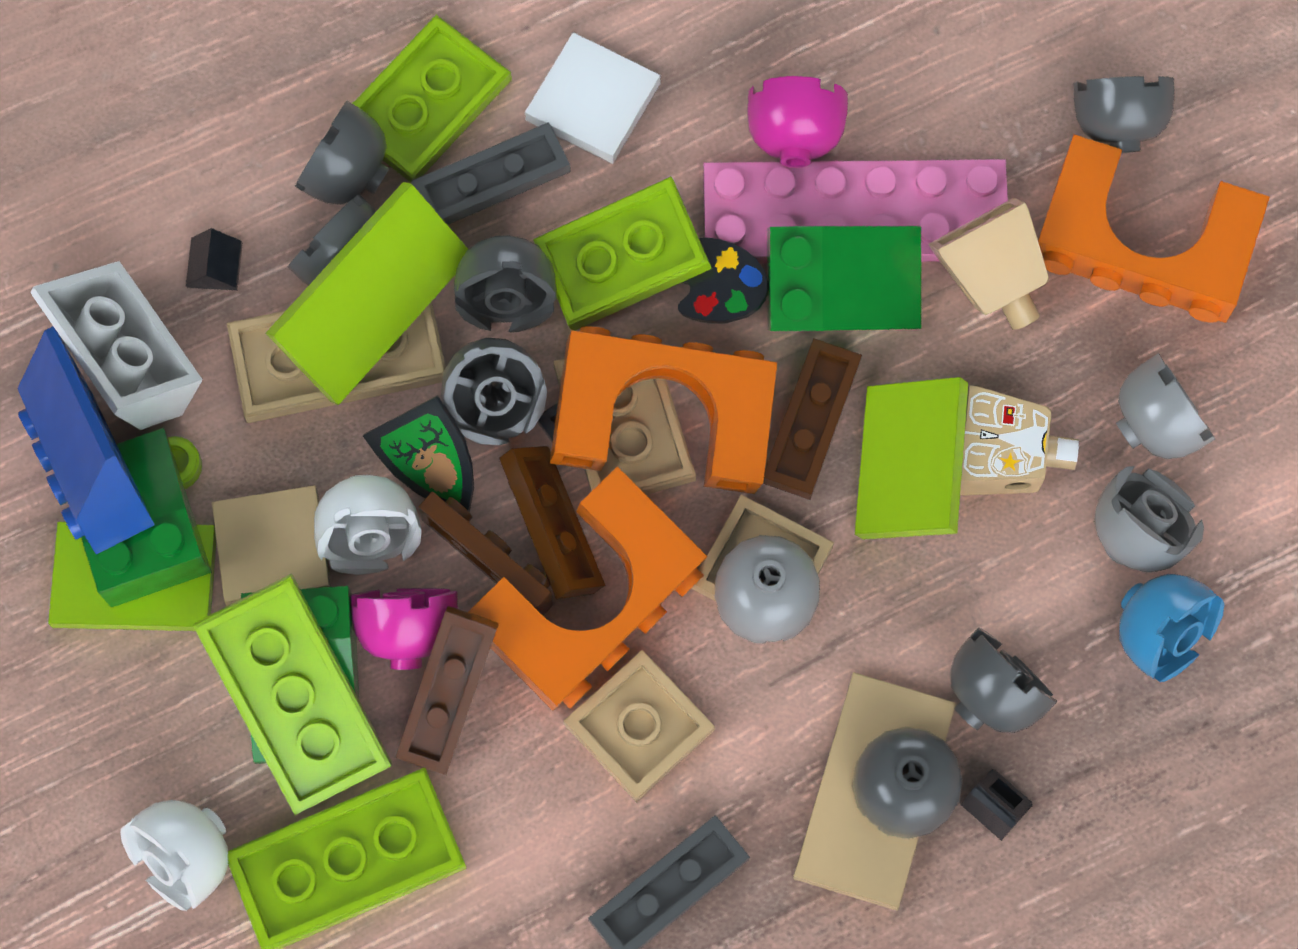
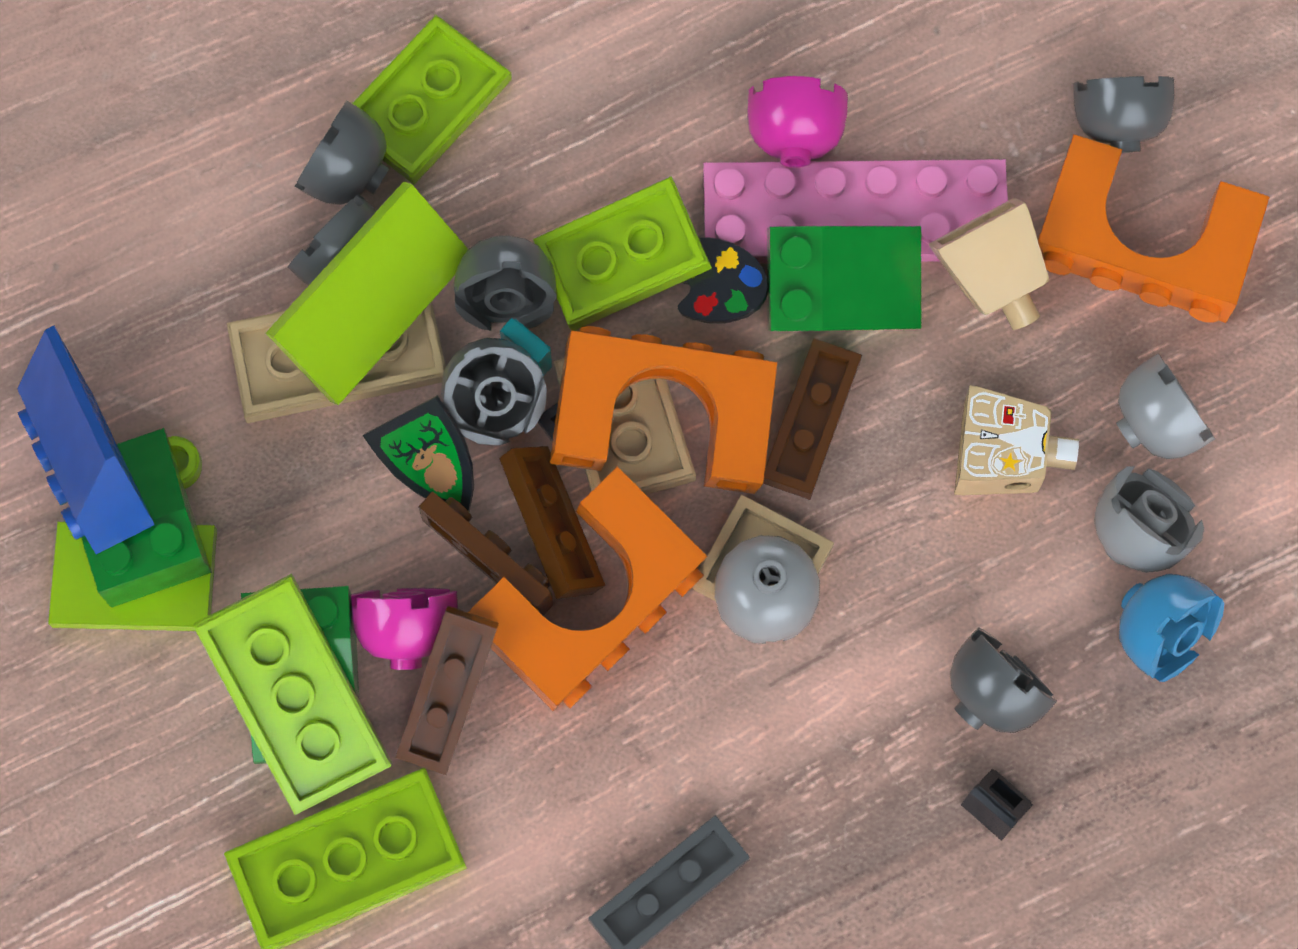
(120, 344): white slope -> none
(180, 849): white cylinder -> none
(214, 261): black slope -> none
(267, 540): tan tile -> none
(364, 524): white cylinder -> none
(494, 174): dark grey plate -> none
(522, 336): none -> teal tile
(593, 97): white tile -> none
(639, 725): tan tile -> none
(841, 844): tan tile -> none
(890, 799): dark grey cylinder -> none
(912, 459): lime tile -> none

